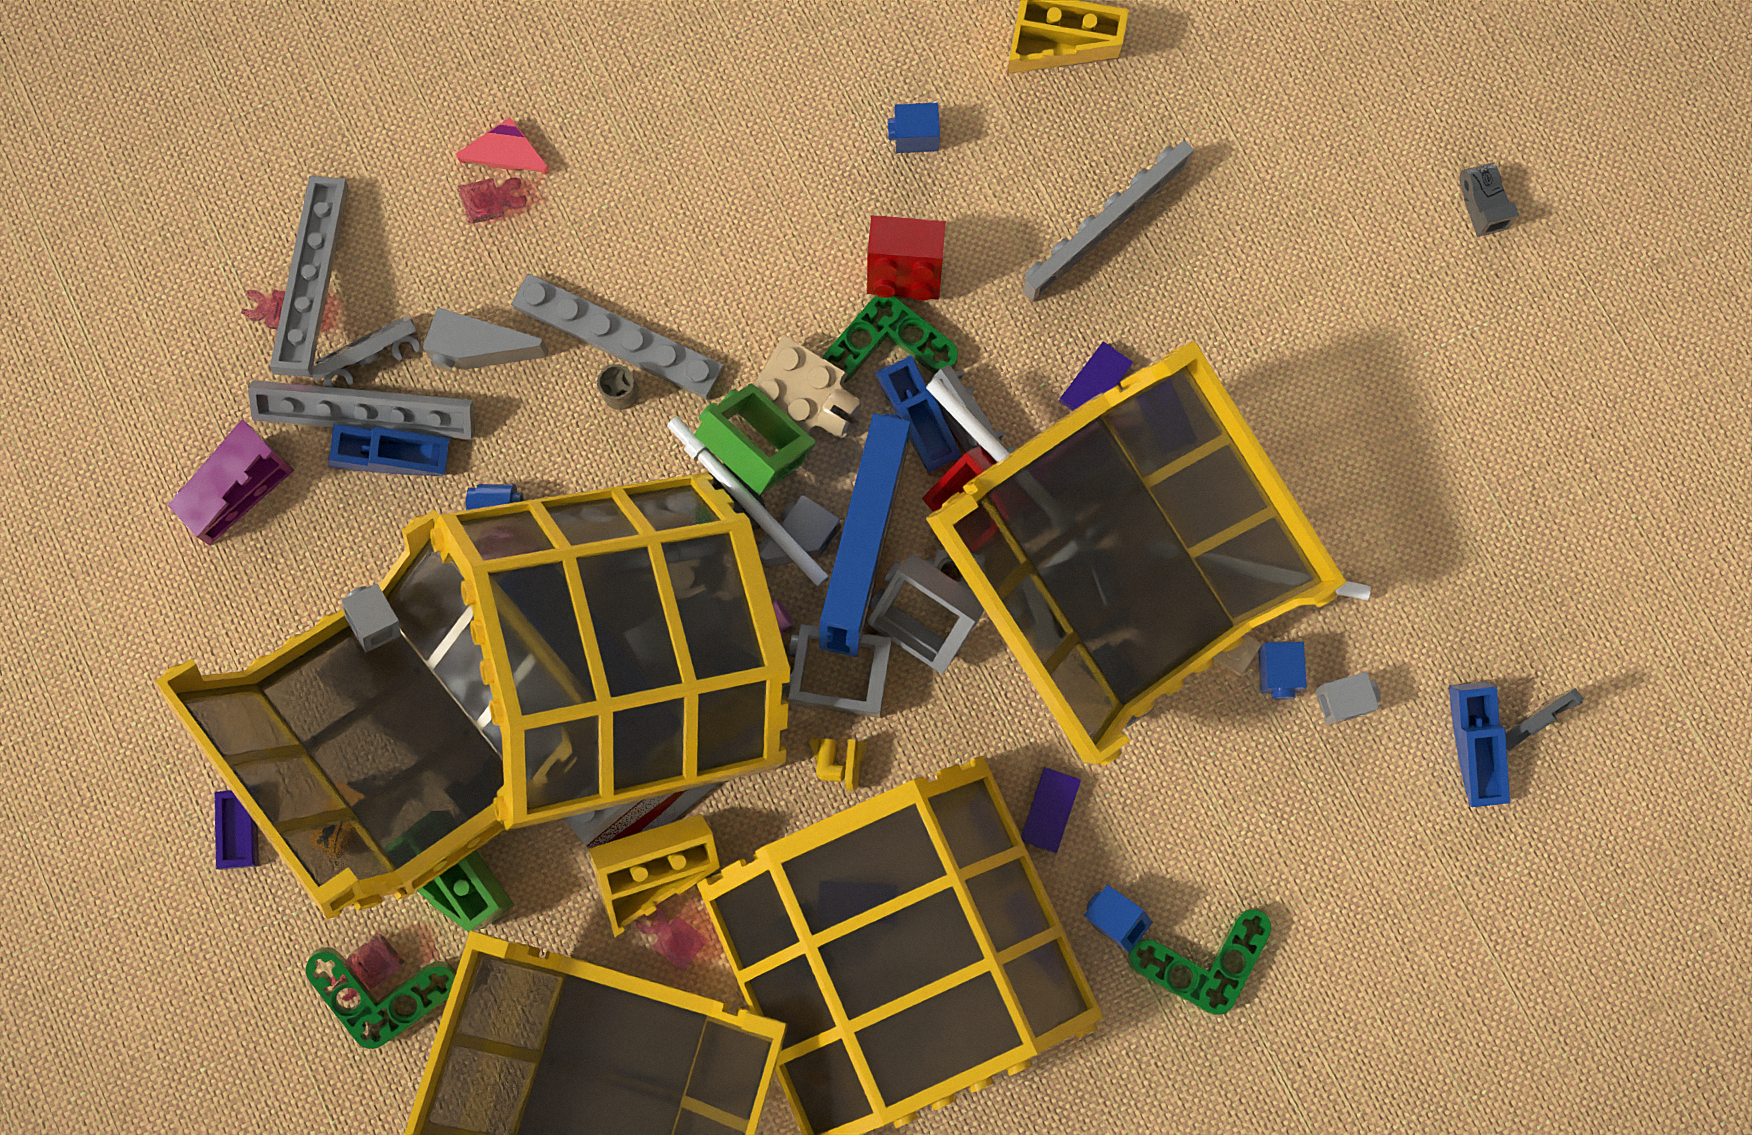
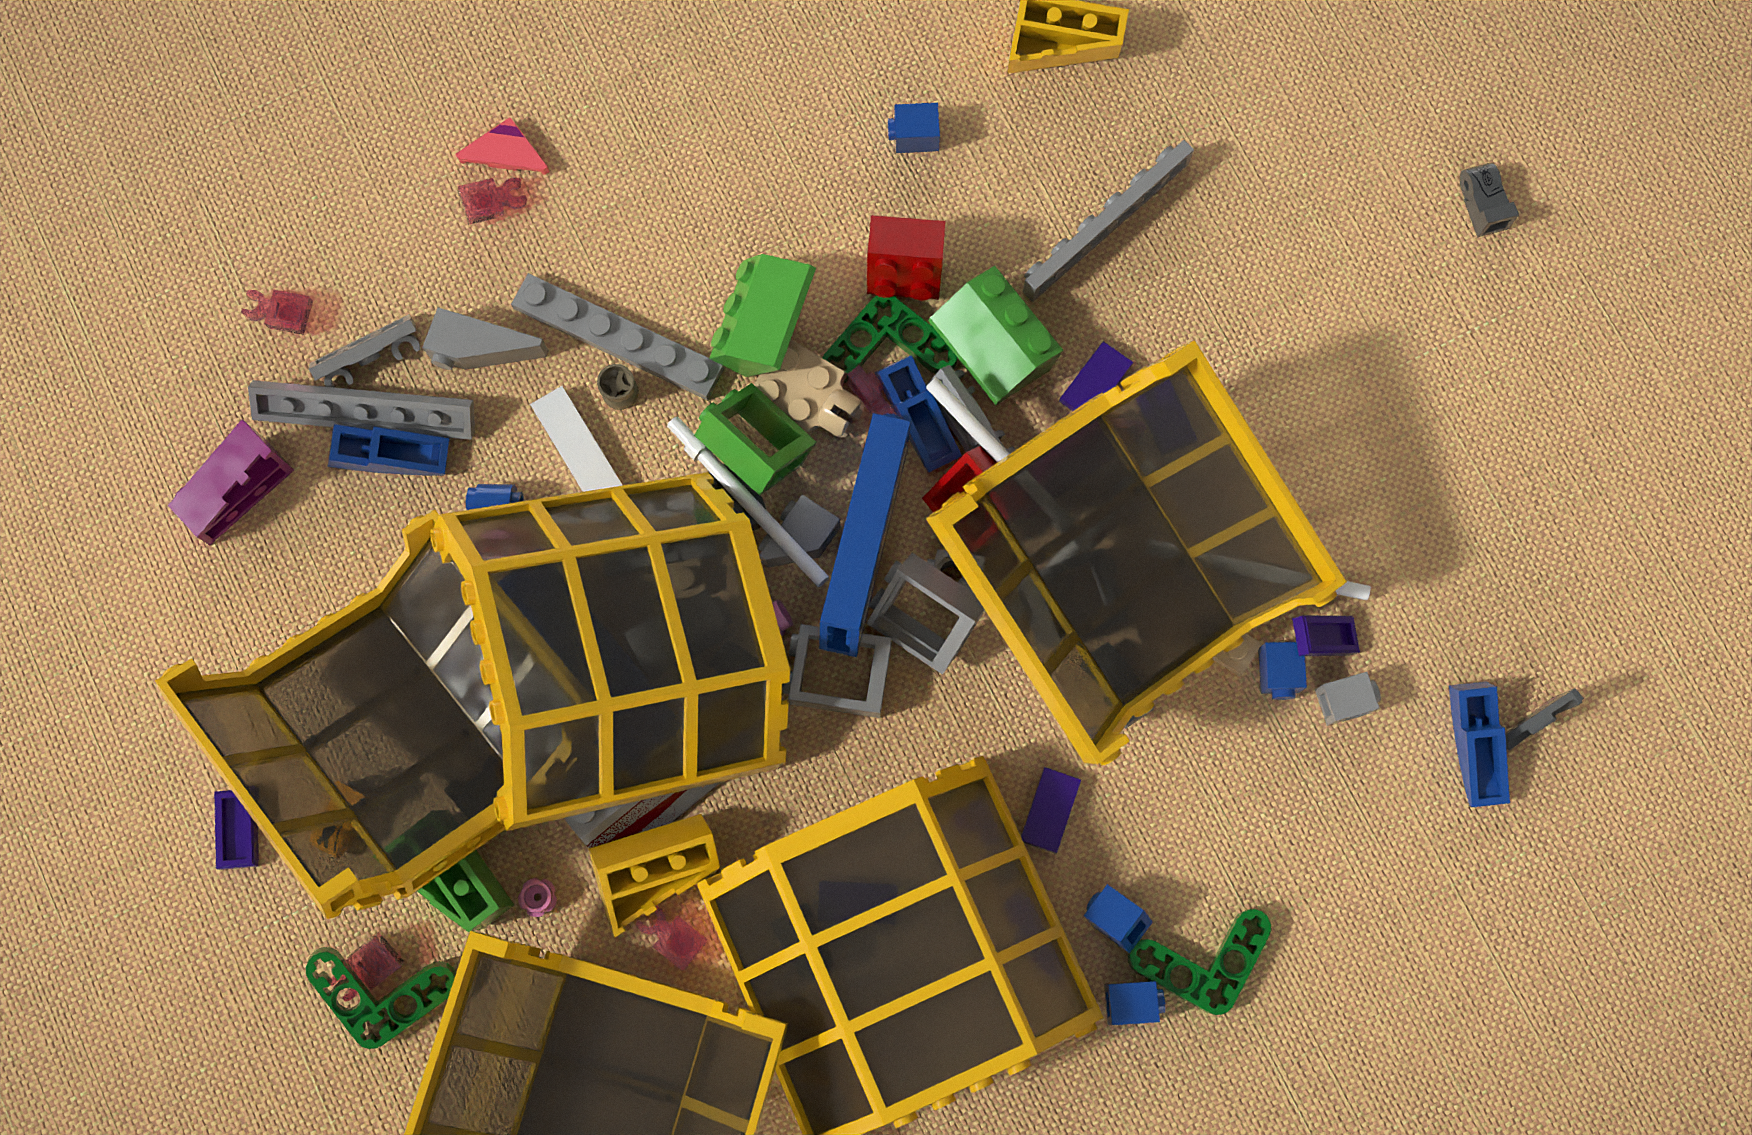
(309, 277): light grey plate -> none
(370, 617): light grey brick -> none
(528, 902): none -> bright pink plate
(574, 441): none -> white tile
(761, 314): none -> bright green slope
(828, 771): yellow piece -> none
(869, 389): none -> clear pink plate
(996, 335): none -> bright green slope
(1133, 1003): none -> blue brick
(1325, 635): none -> dark purple tile

